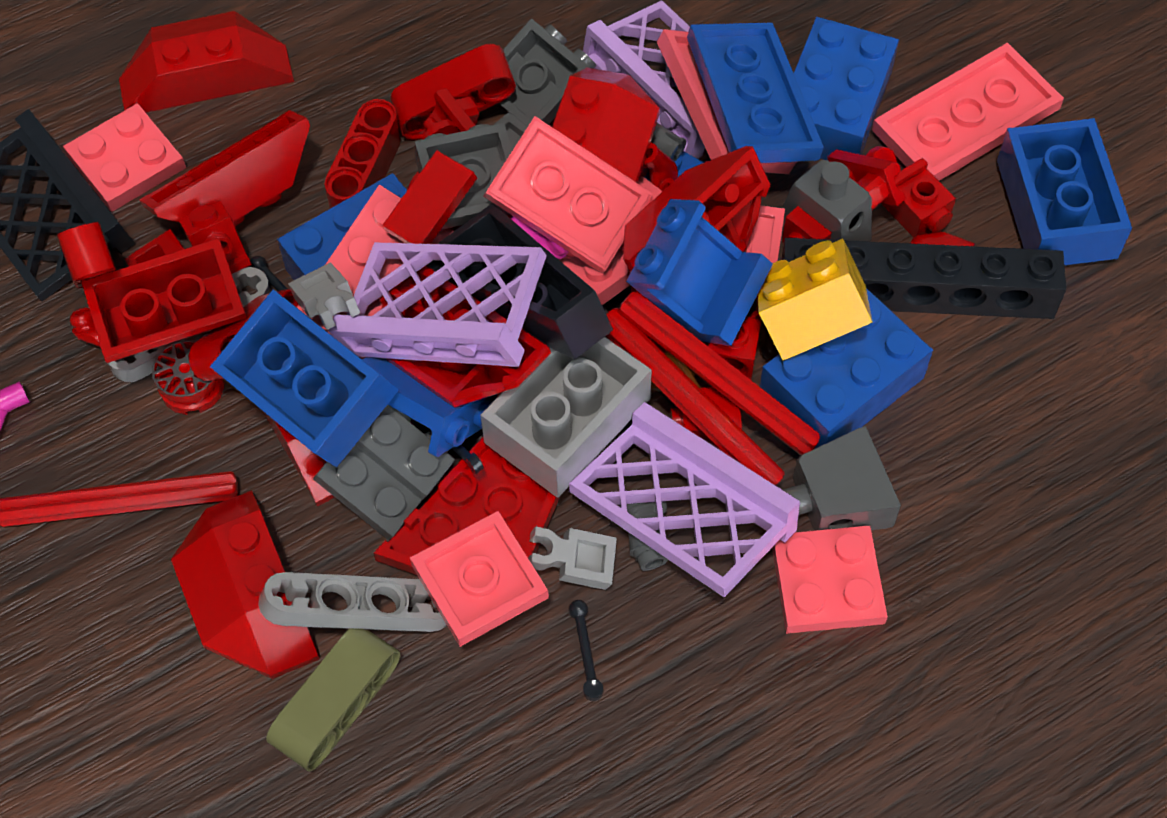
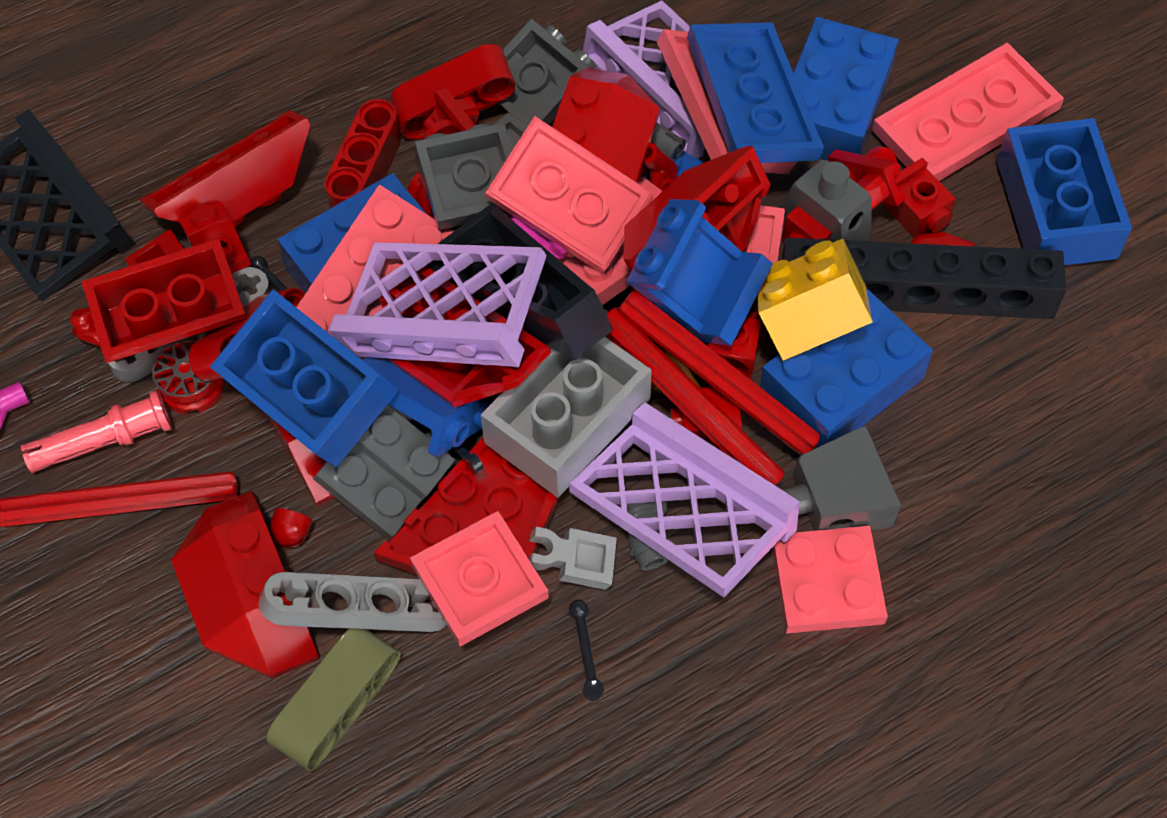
(86, 252): red beam -> none
(118, 426): none -> coral pin
(124, 157): coral plate -> none
(203, 62): red wedge -> none
(289, 527): none -> red hinge
(324, 294): light grey plate -> none
(430, 200): red tile -> none

